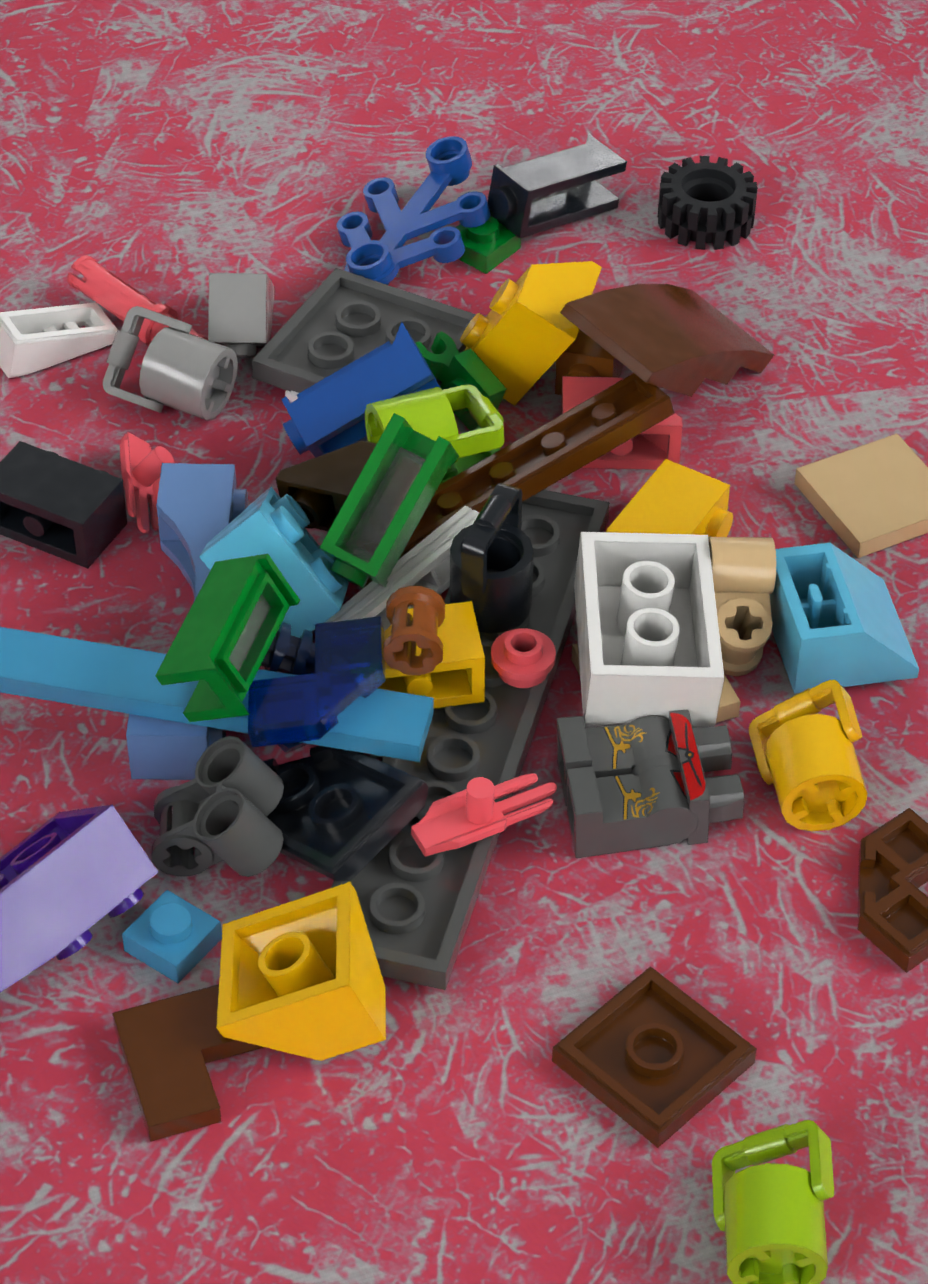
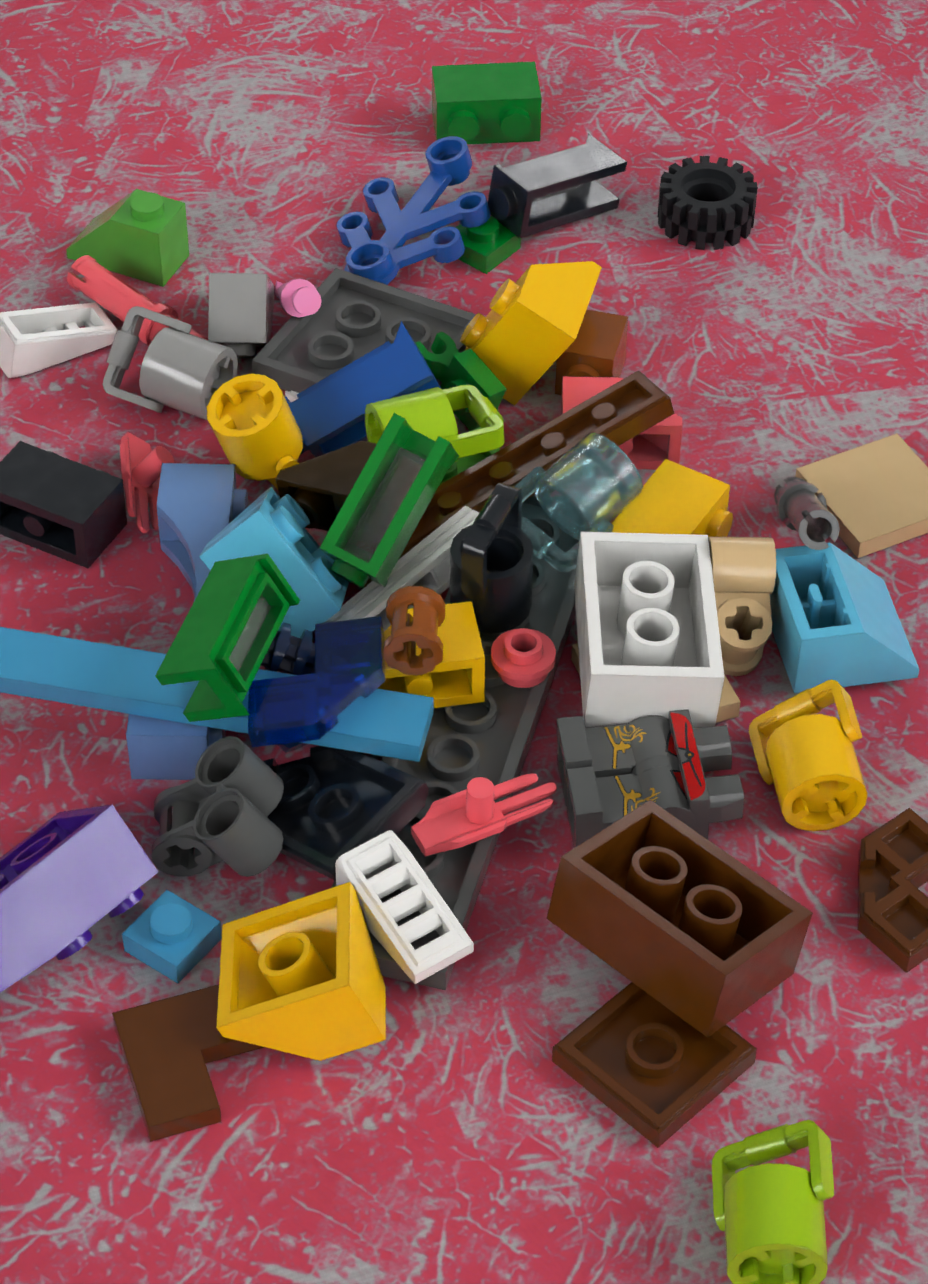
(137, 237): none -> bright green slope
(255, 427): none -> yellow piece
(298, 297): none -> bright pink piece
(379, 870): none -> white slope
(487, 102): none -> green brick
(580, 495): none -> clear light blue piece
(667, 335): reddish brown slope -> none
(678, 916): none -> reddish brown brick
(806, 513): none -> dark grey pin

